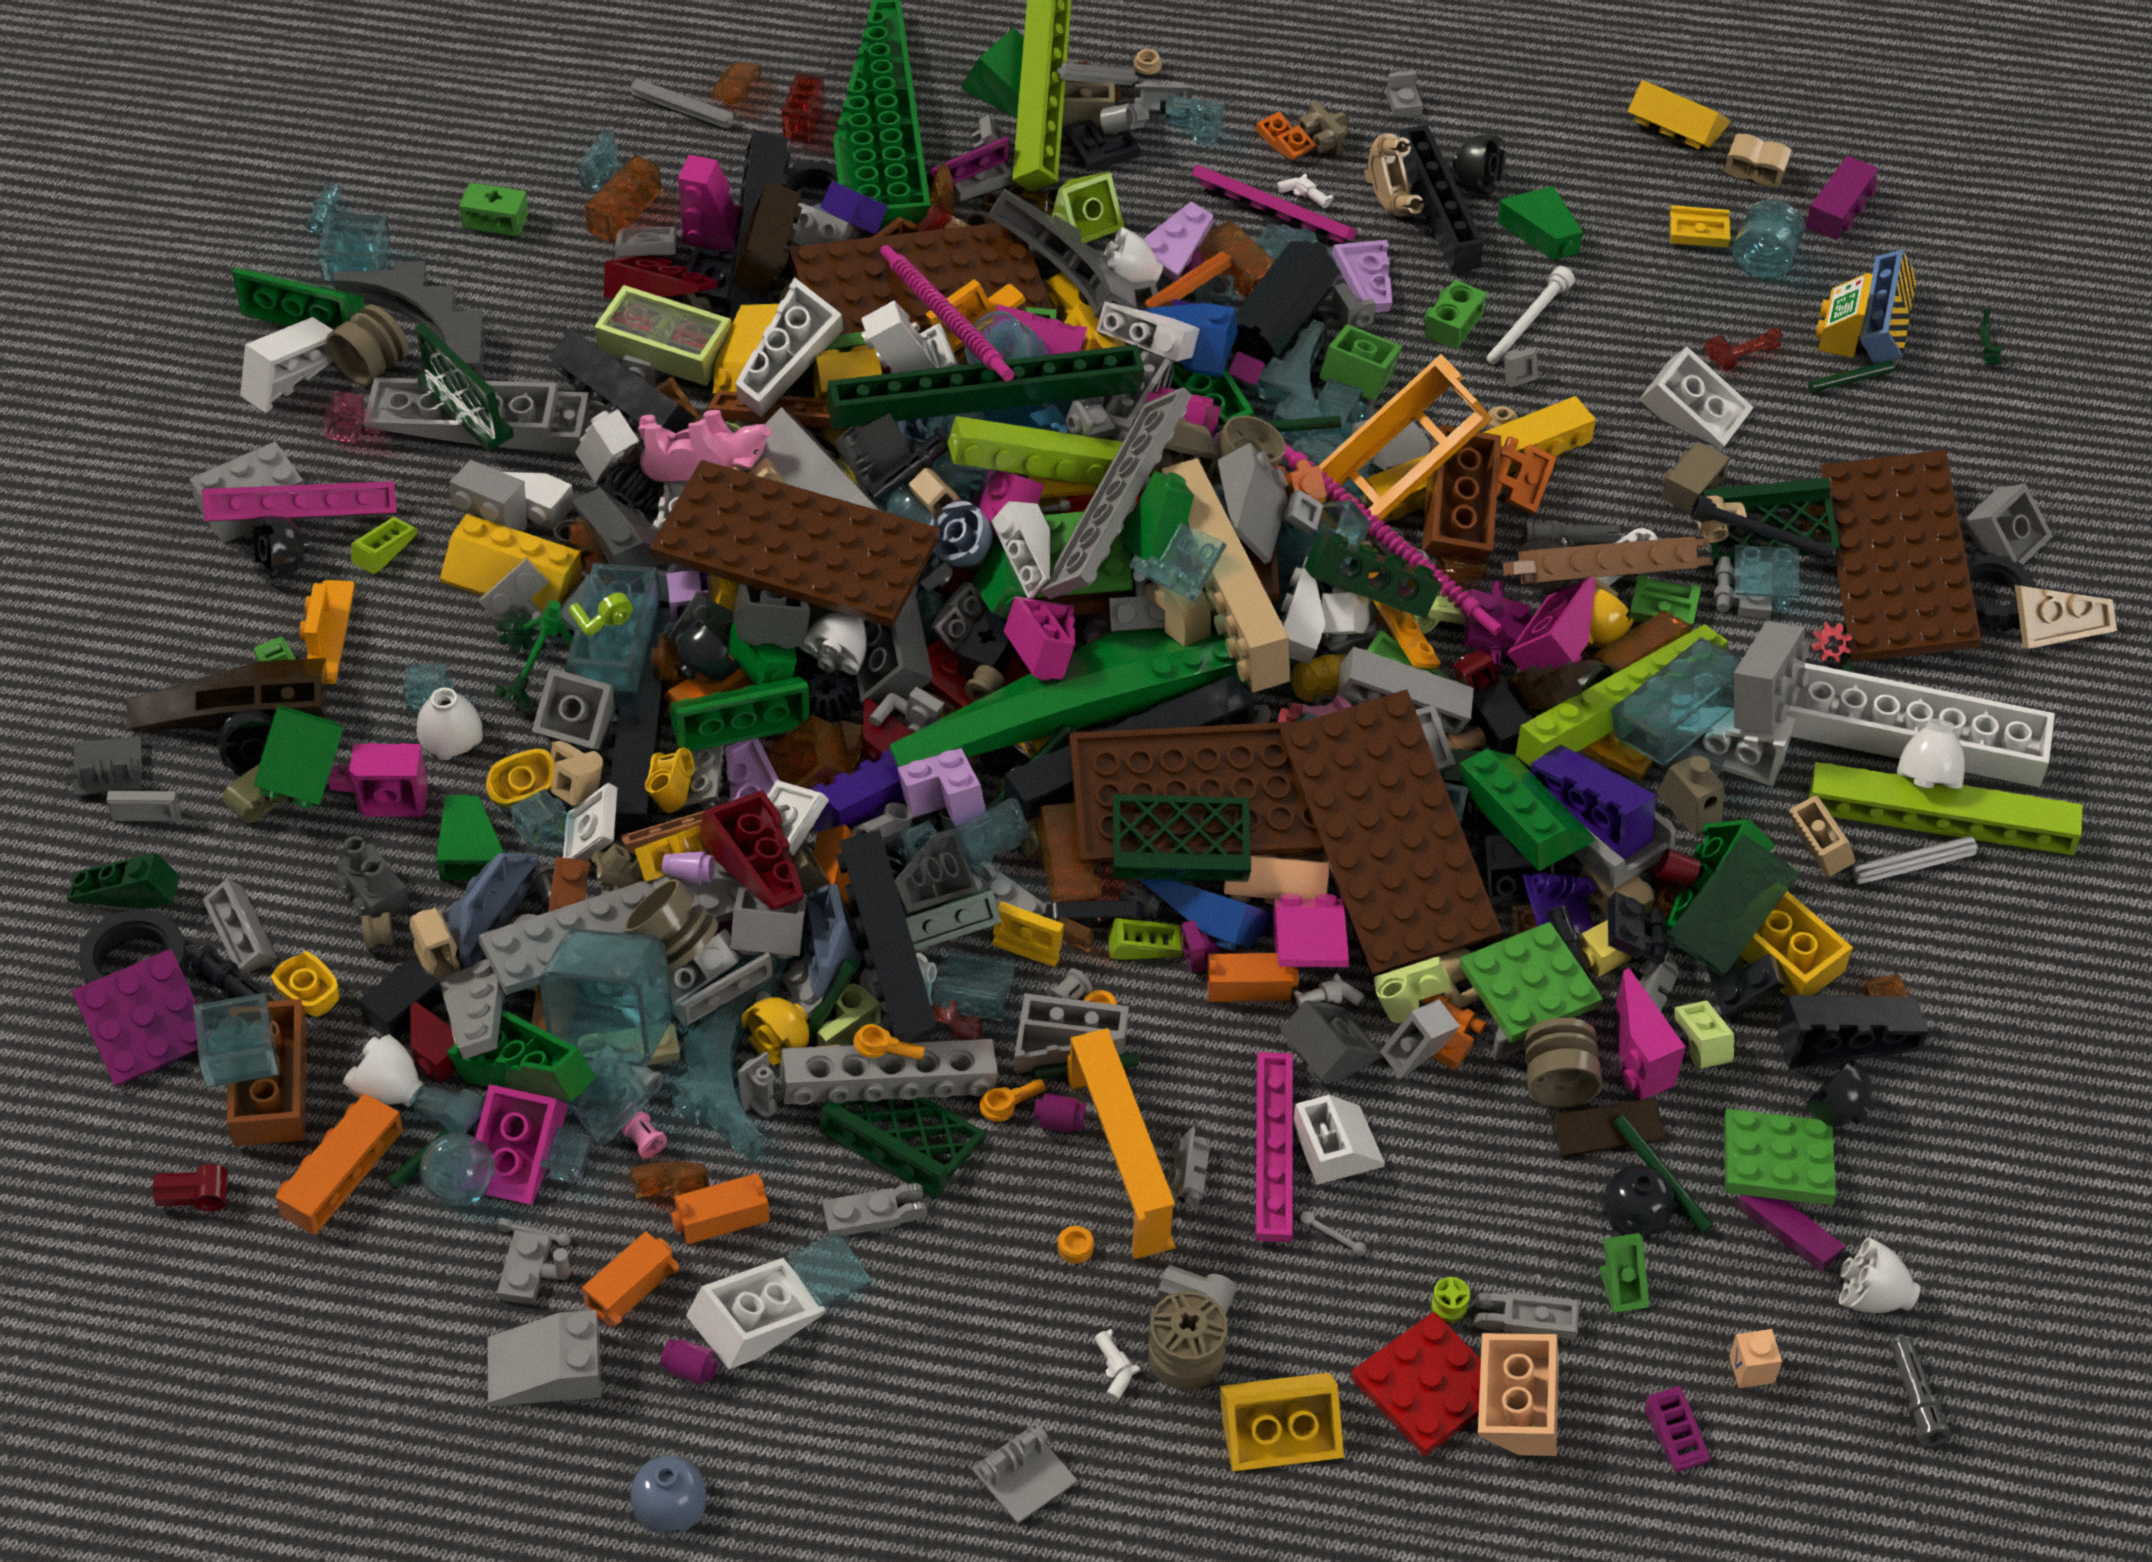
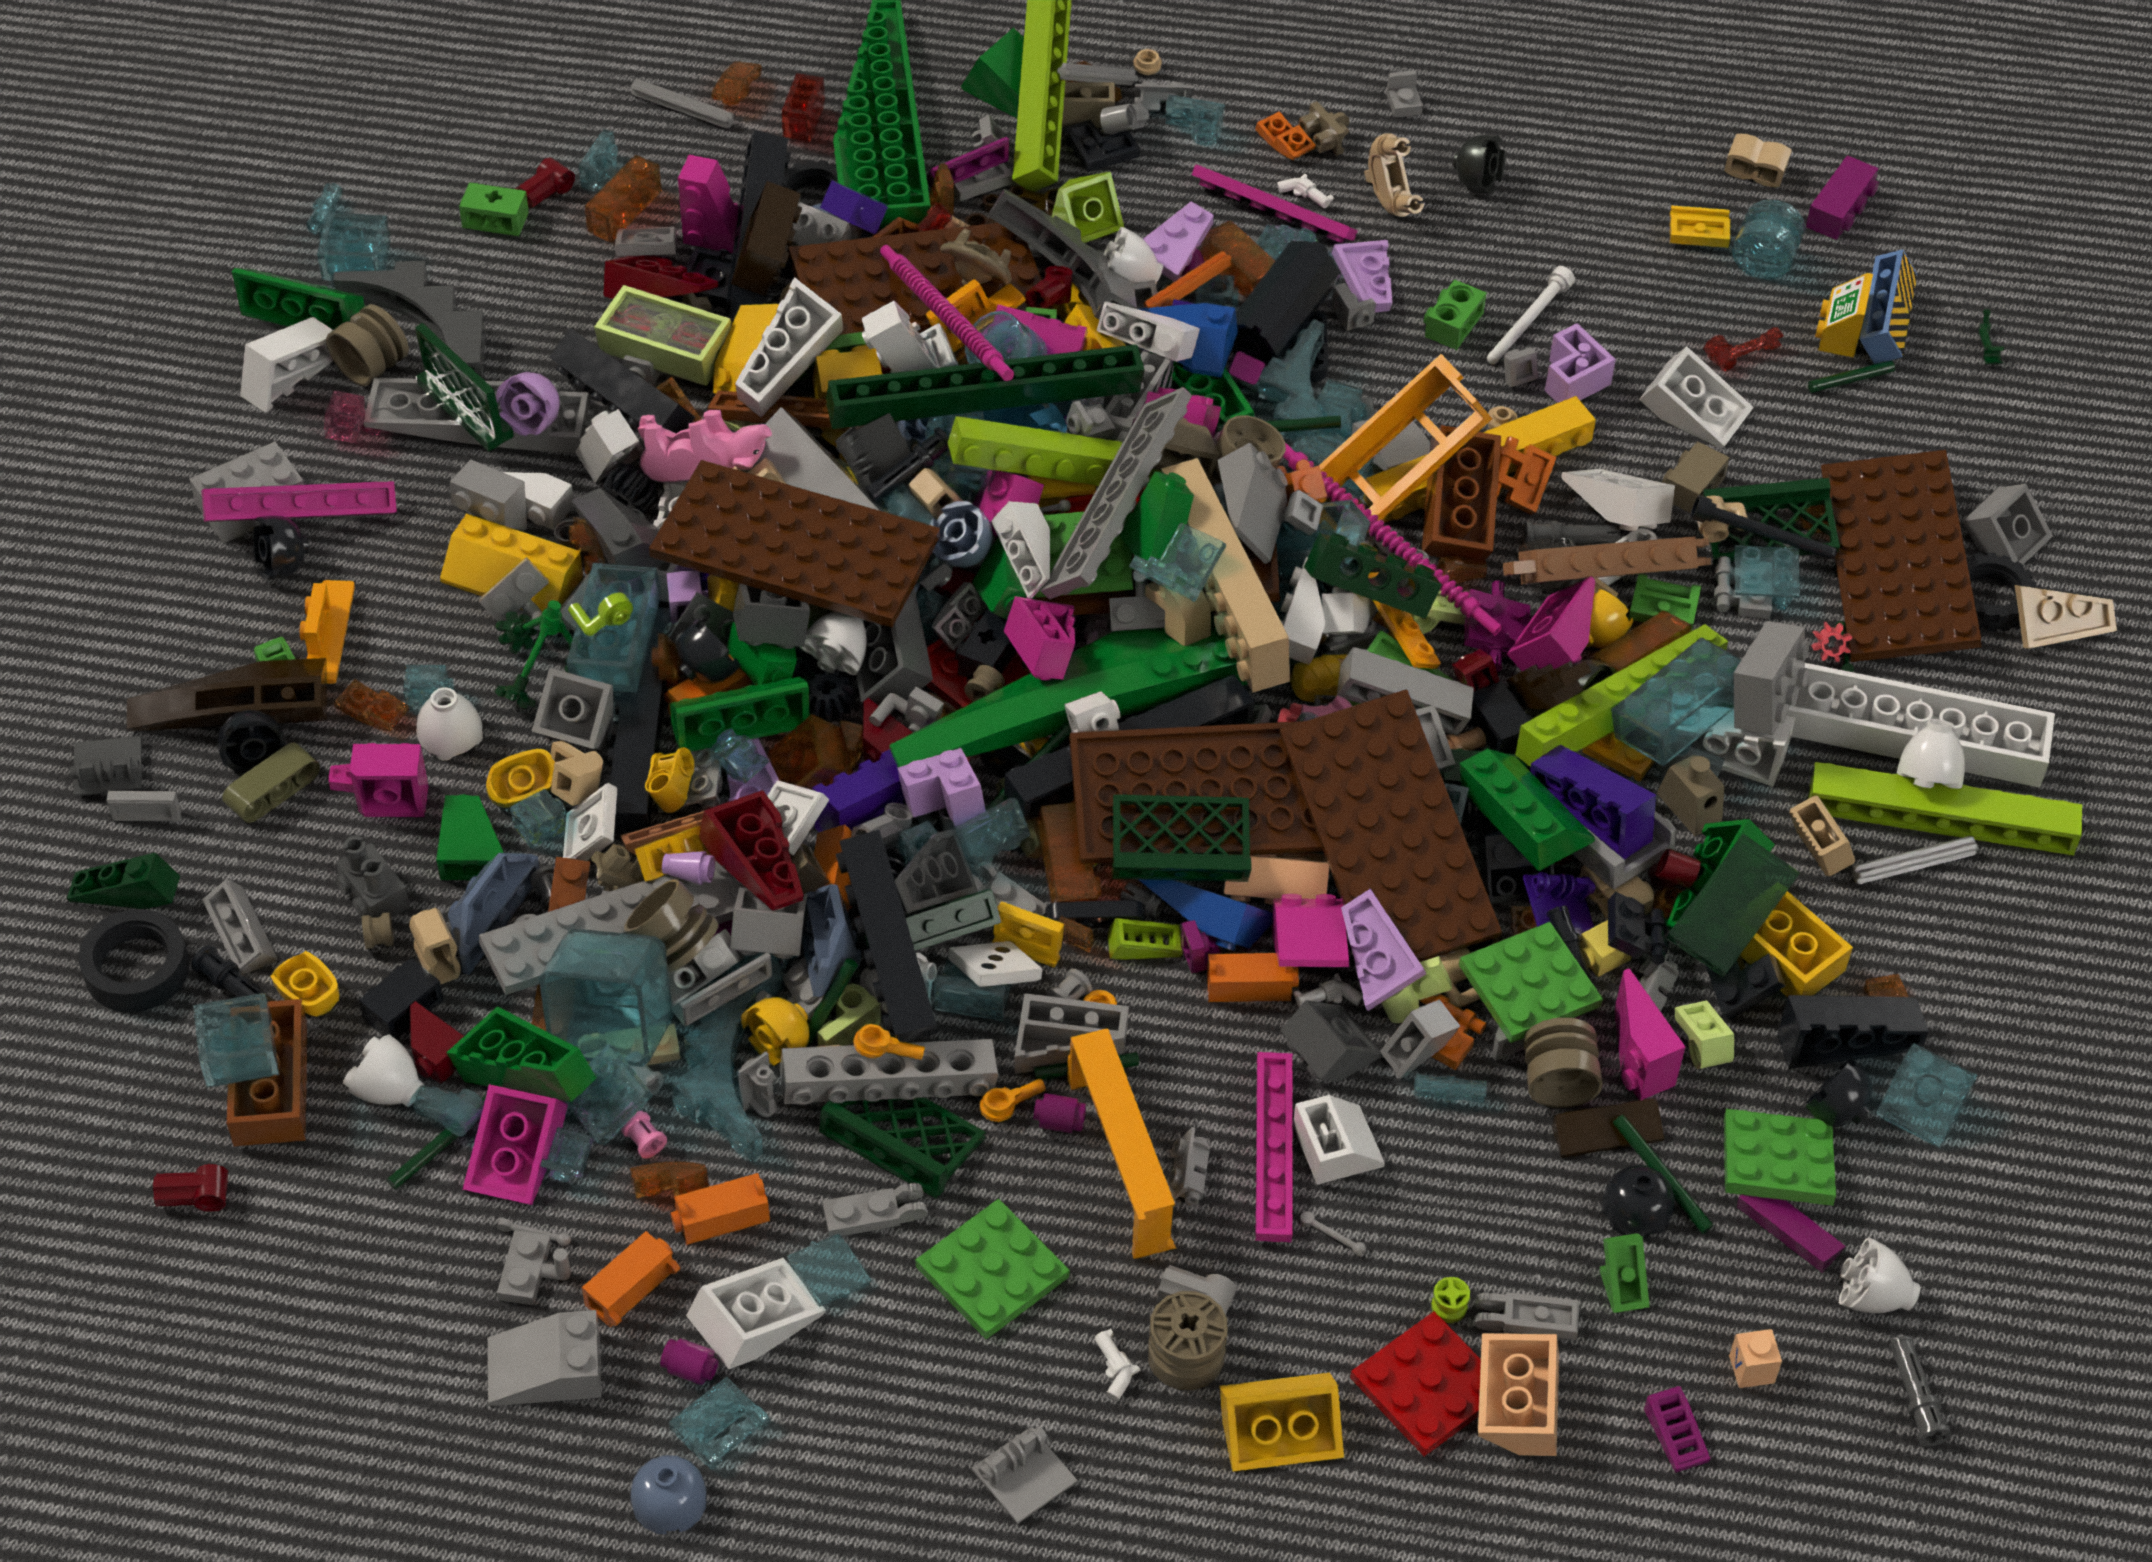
(140, 1017): magenta plate -> none
(298, 756): green slope -> none
(338, 1163): orange brick -> none
(369, 707): none -> clear orange slope
(386, 543): lime slope -> none
(457, 1168): clear light blue cylinder -> none
(474, 1007): light grey wing -> none
(528, 403): none -> lavender cylinder
(549, 178): none -> dark red piece
(712, 1415): none -> clear light blue plate
(738, 755): none -> clear light blue brick
(965, 1027): clear red brick -> none
(977, 260): none -> dark tan piece
(992, 1268): none -> bright green plate
(995, 963): none -> white tile
(1052, 290): none -> dark red piece
(1075, 1244): light orange tile -> none
(1093, 714): none -> white brick
(1361, 361): bright green brick -> none
(1379, 950): none -> lavender wing
(1442, 200): black brick -> none
(1450, 1088): none -> clear light blue pin
(1542, 222): green slope -> none
(1578, 365): none -> lavender brick
(1623, 497): none -> white slope
(1677, 115): yellow slope -> none
(1926, 1095): none -> clear light blue slope

